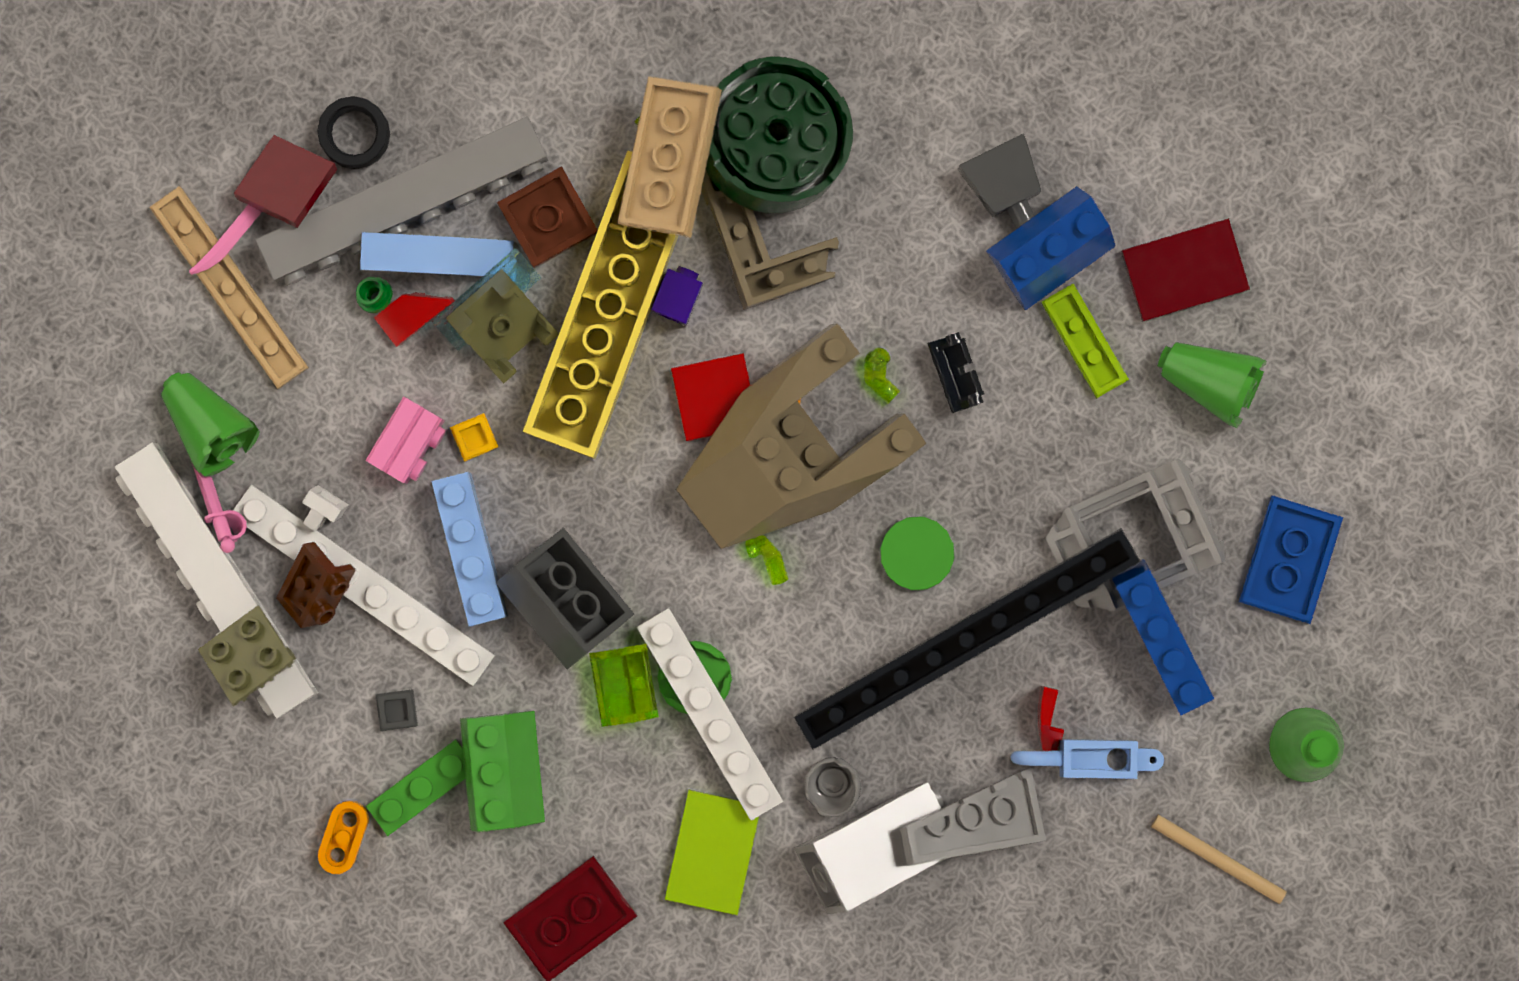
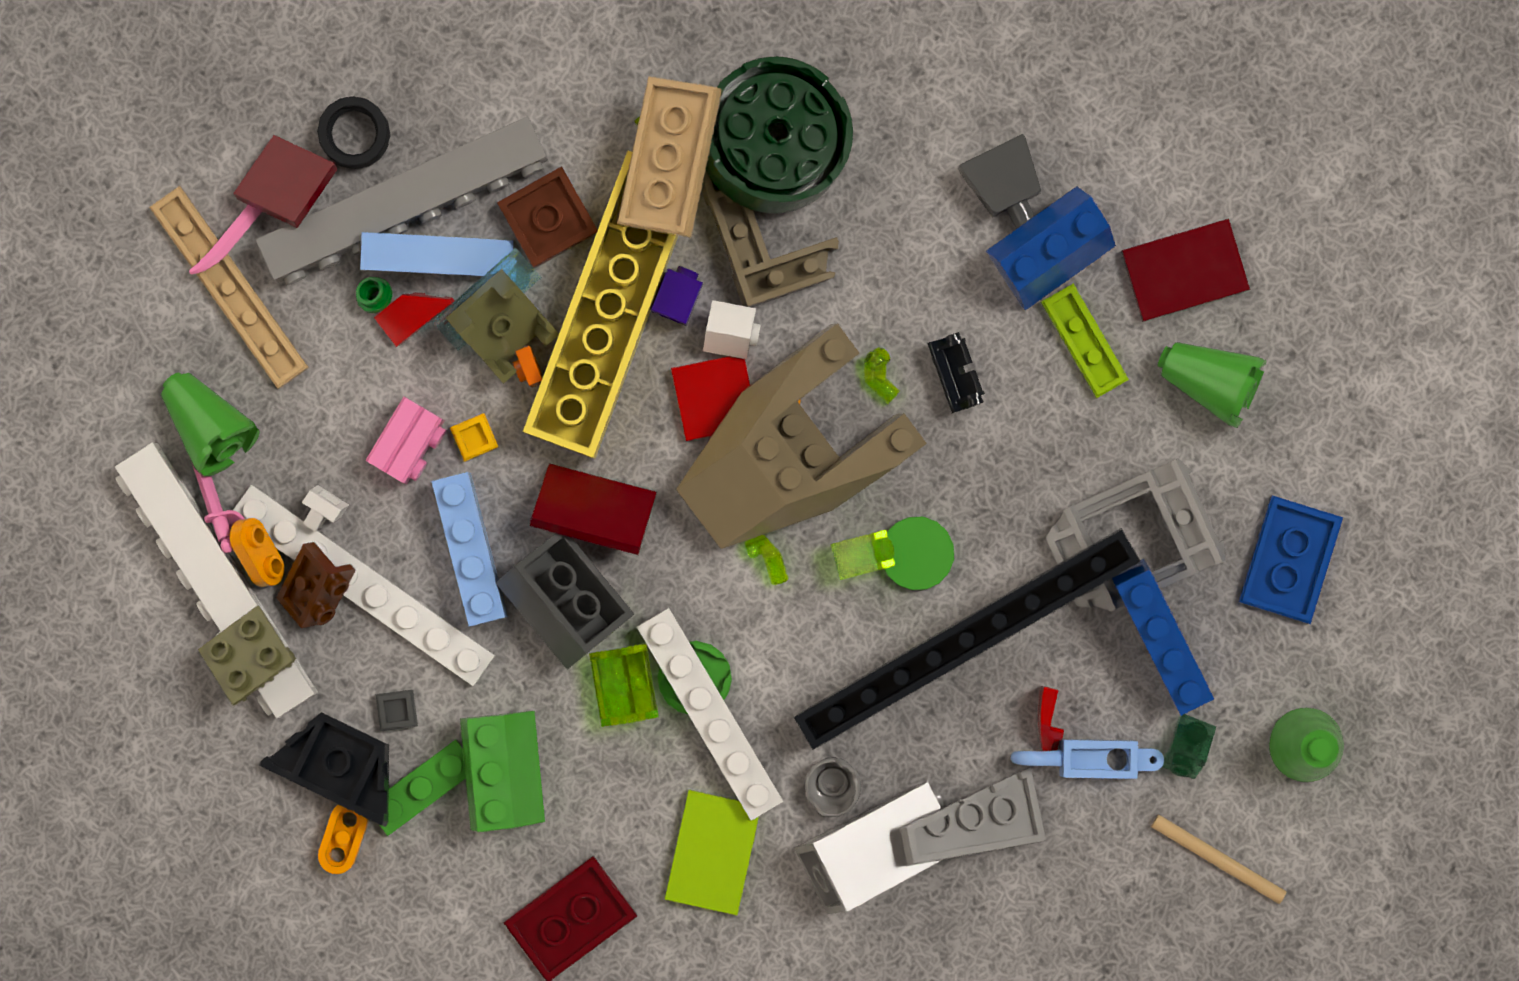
(256, 552): none -> light orange plate
(338, 766): none -> black wing
(527, 367): none -> orange plate
(593, 509): none -> dark red tile
(731, 330): none -> white brick
(863, 554): none -> clear neon green brick
(1189, 746): none -> clear green bracket

